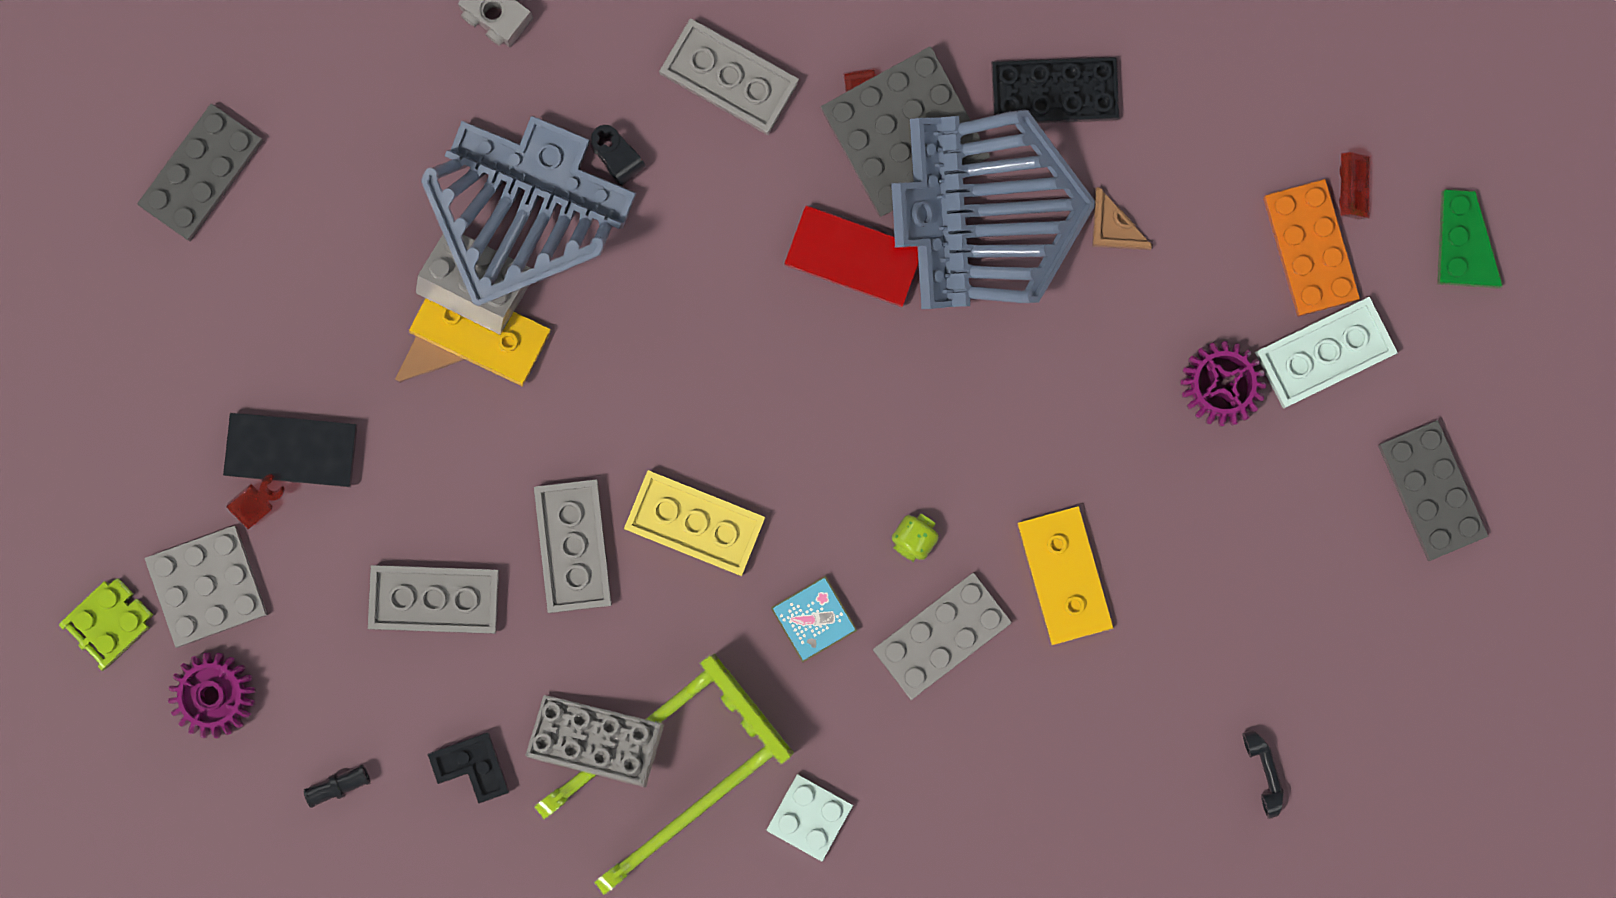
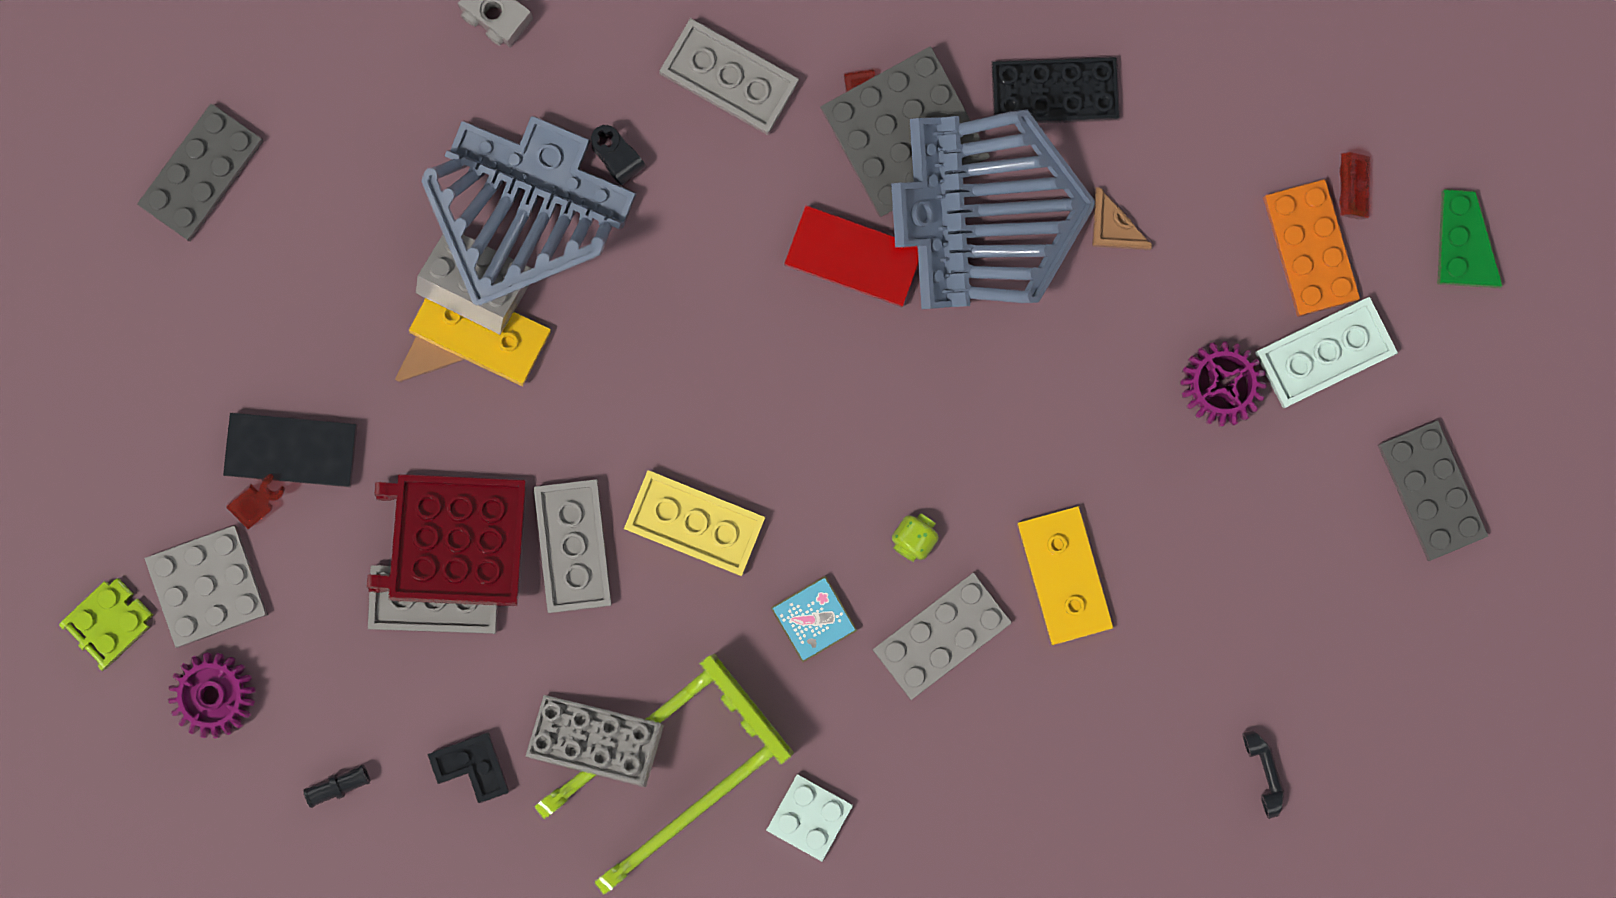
(454, 540): none -> dark red plate

